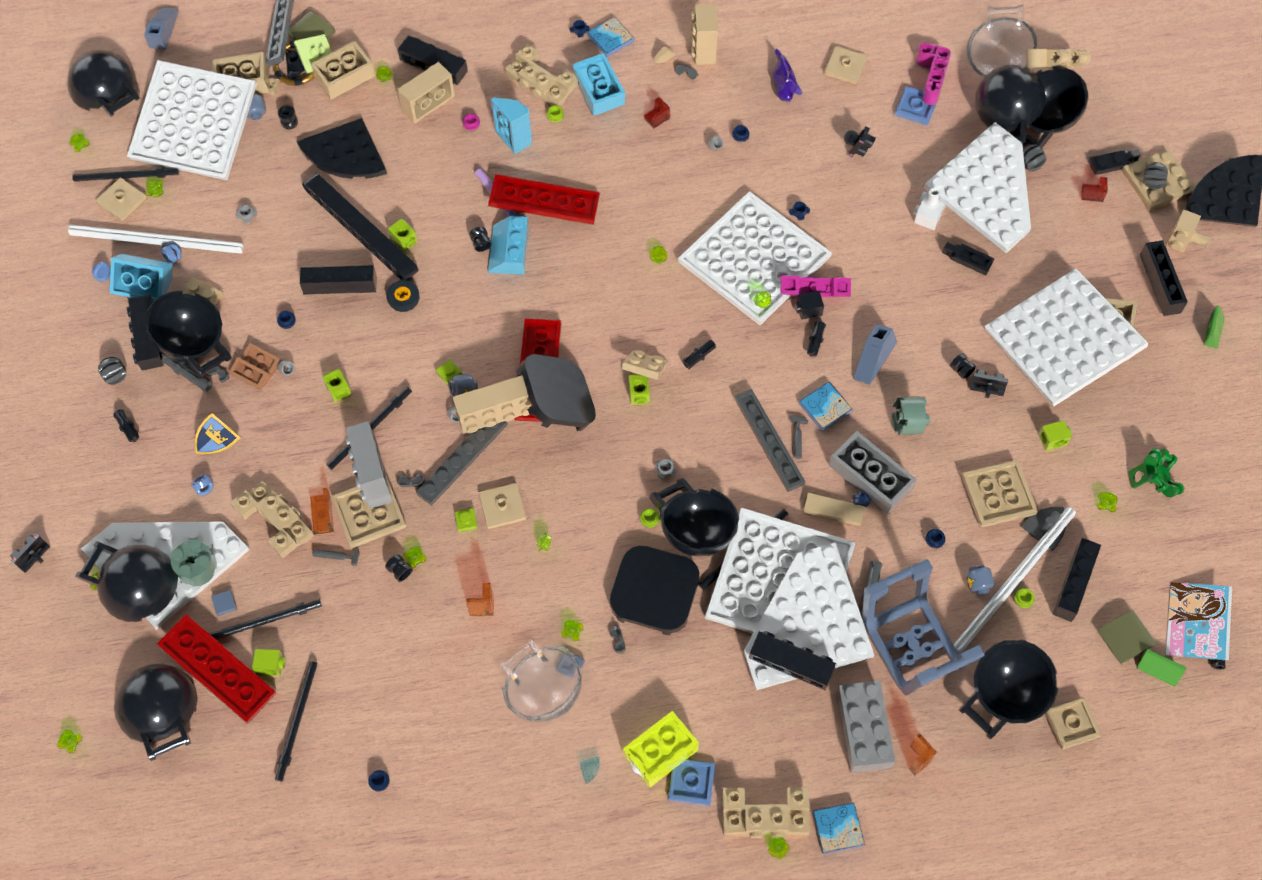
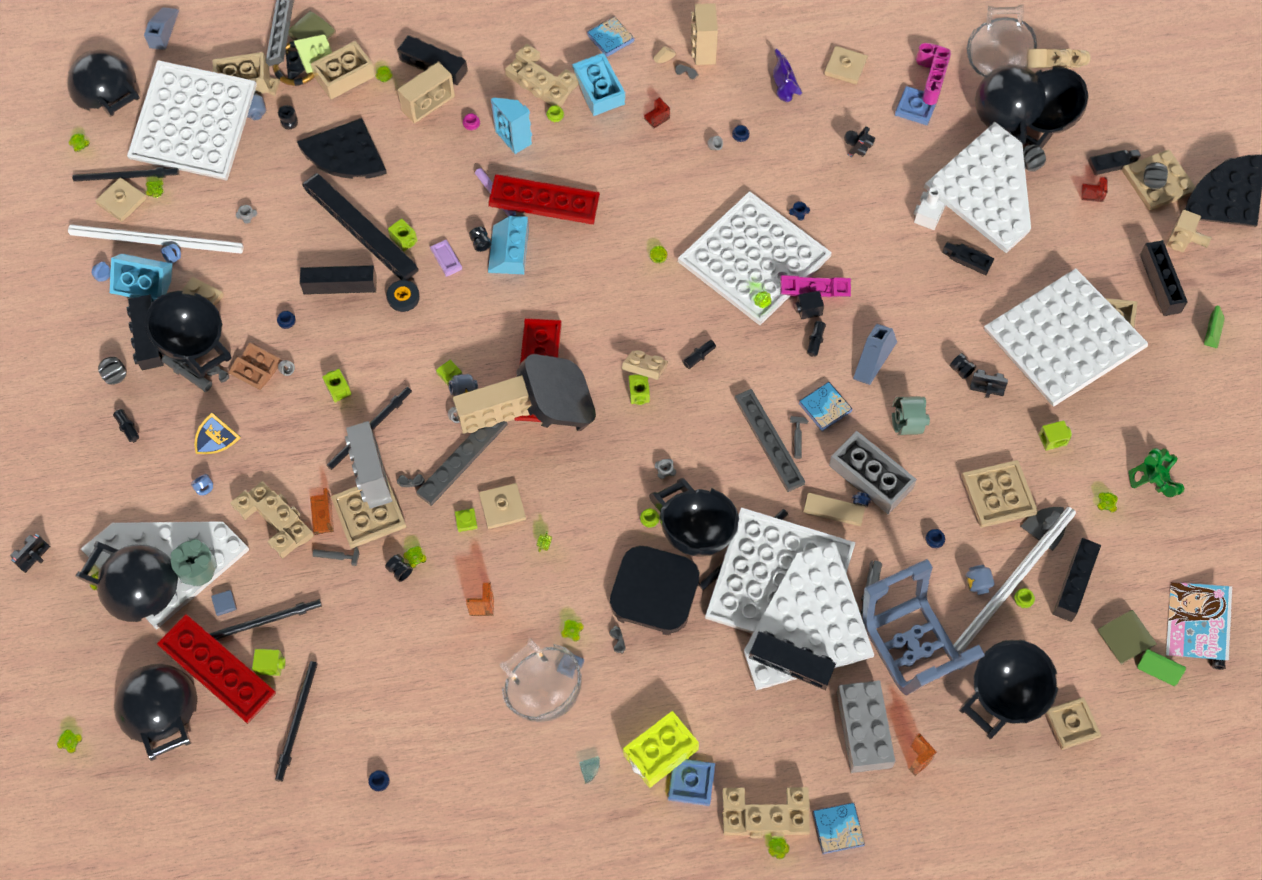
(446, 258): none -> lavender tile
(579, 28): dark blue plate -> none

